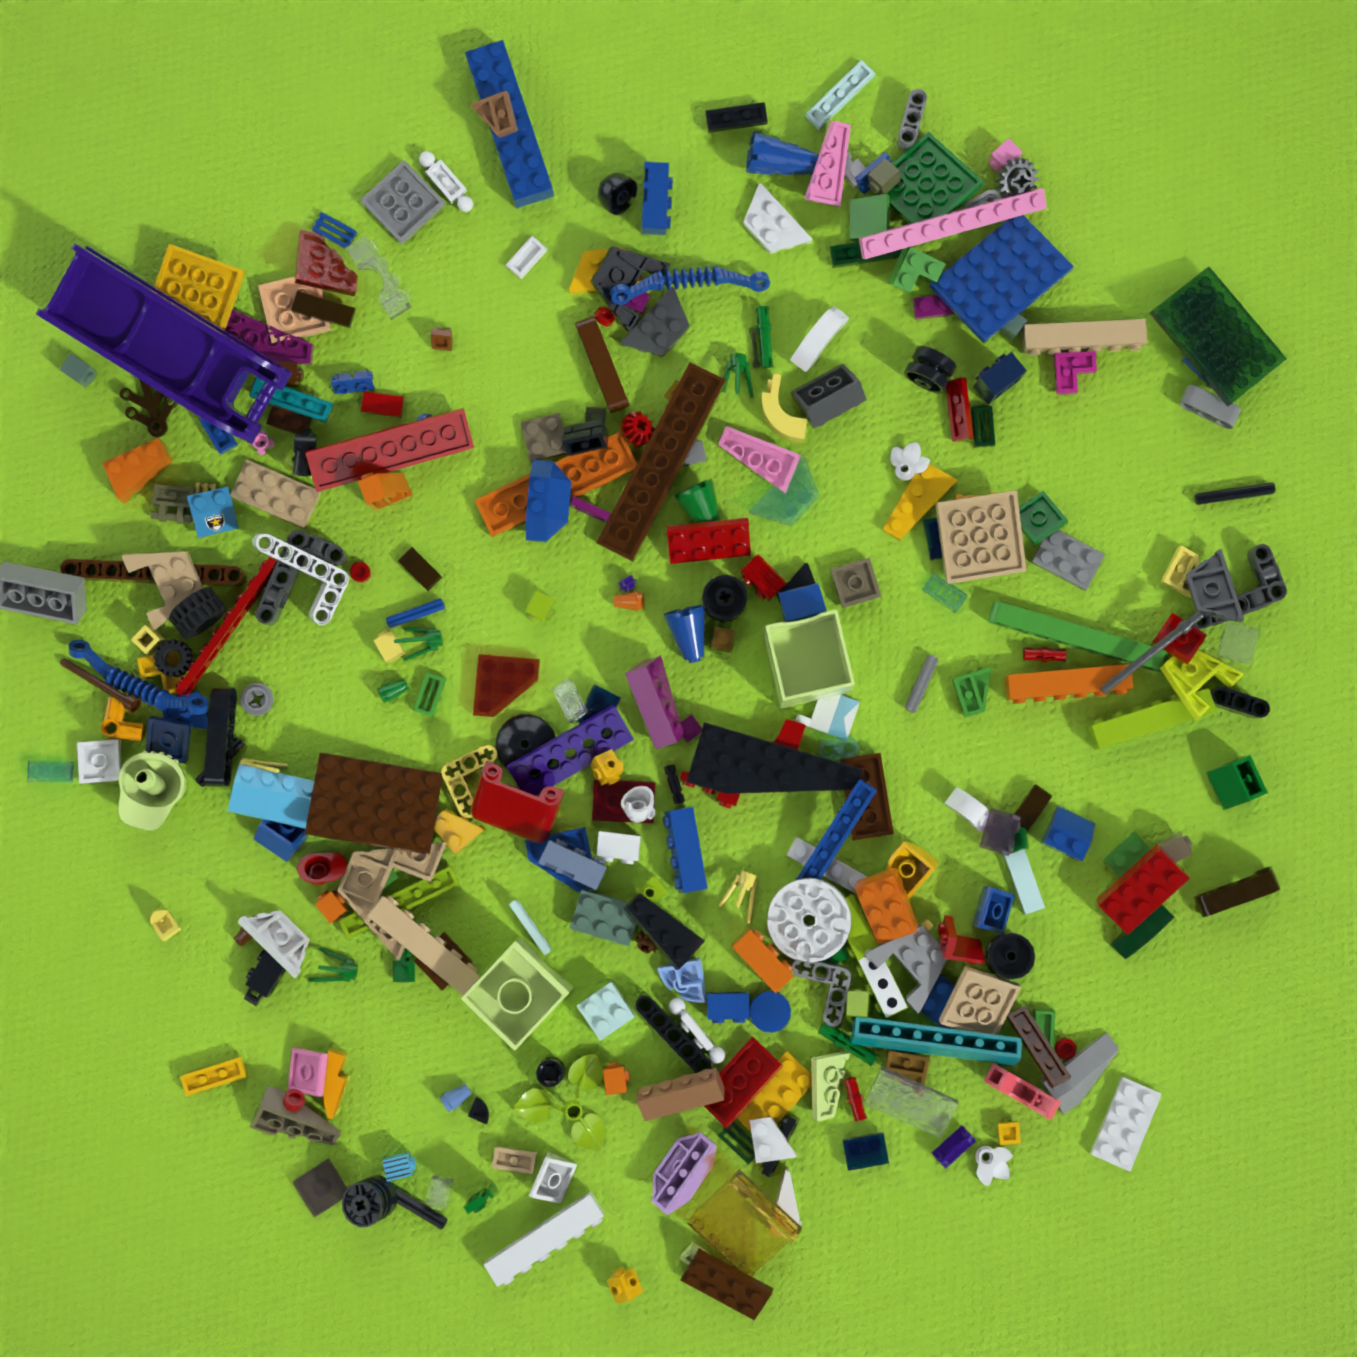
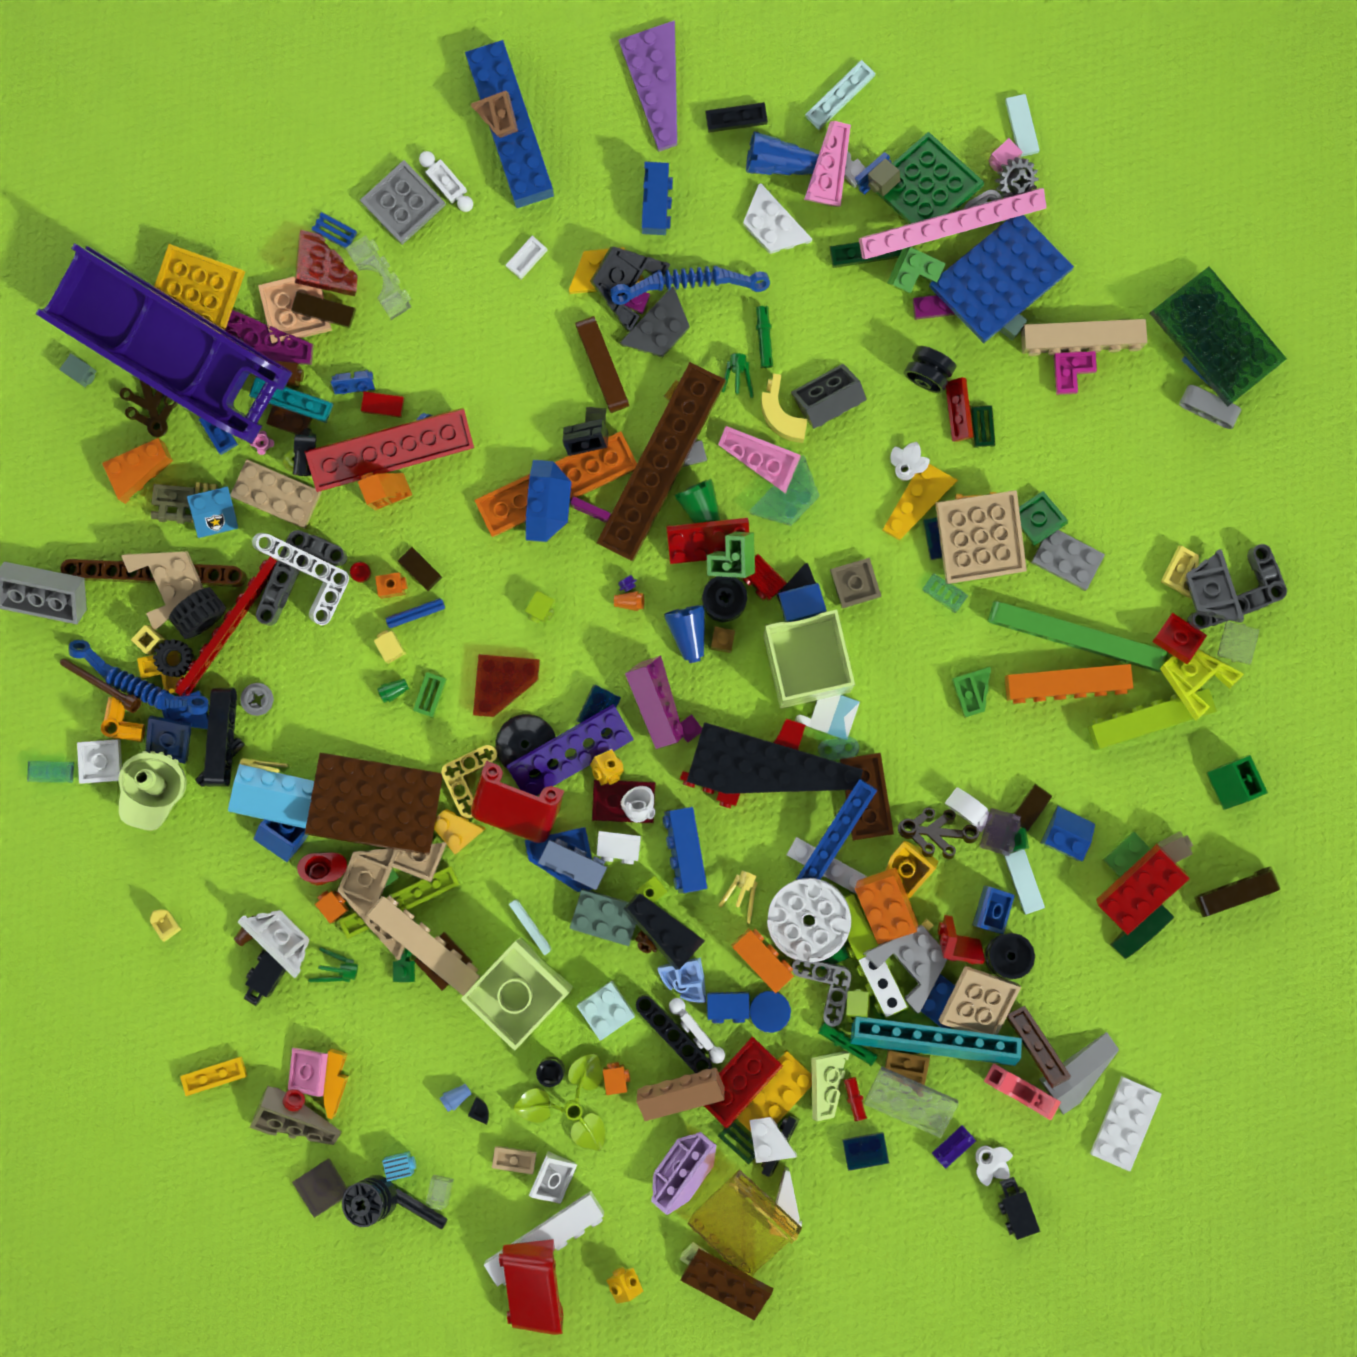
(391, 585): none -> orange brick
(432, 637): green plant -> none
(441, 339): dark orange tile -> none
(478, 1201): green plate -> none
(532, 1287): none -> red windscreen
(544, 437): dark tan plate -> none
(569, 700): clear plate -> none
(604, 316): red tile -> none
(616, 192): black cylinder -> none
(637, 428): red gear -> none
(653, 71): none -> medium lavender wing
(674, 784): black axle -> none
(736, 560): none -> bright green brick
(756, 363): clear smoke hinge -> none
(818, 338): white arch -> none
(869, 216): bright green tile -> none
(915, 111): light grey beam -> none
(921, 683): light grey axle -> none
(935, 832): none -> dark brown plant
(999, 378): dark blue brick -> none
(1008, 1133): yellow plate -> none
(1017, 1210): none -> black brick
(1022, 125): none -> light aqua tile
(1044, 654): red pin -> none
(1046, 1021): bright green tile -> none
(1065, 1048): red tile -> none
(1183, 628): dark grey bar -> none
(1234, 493): black axle -> none
(1248, 703): black beam -> none

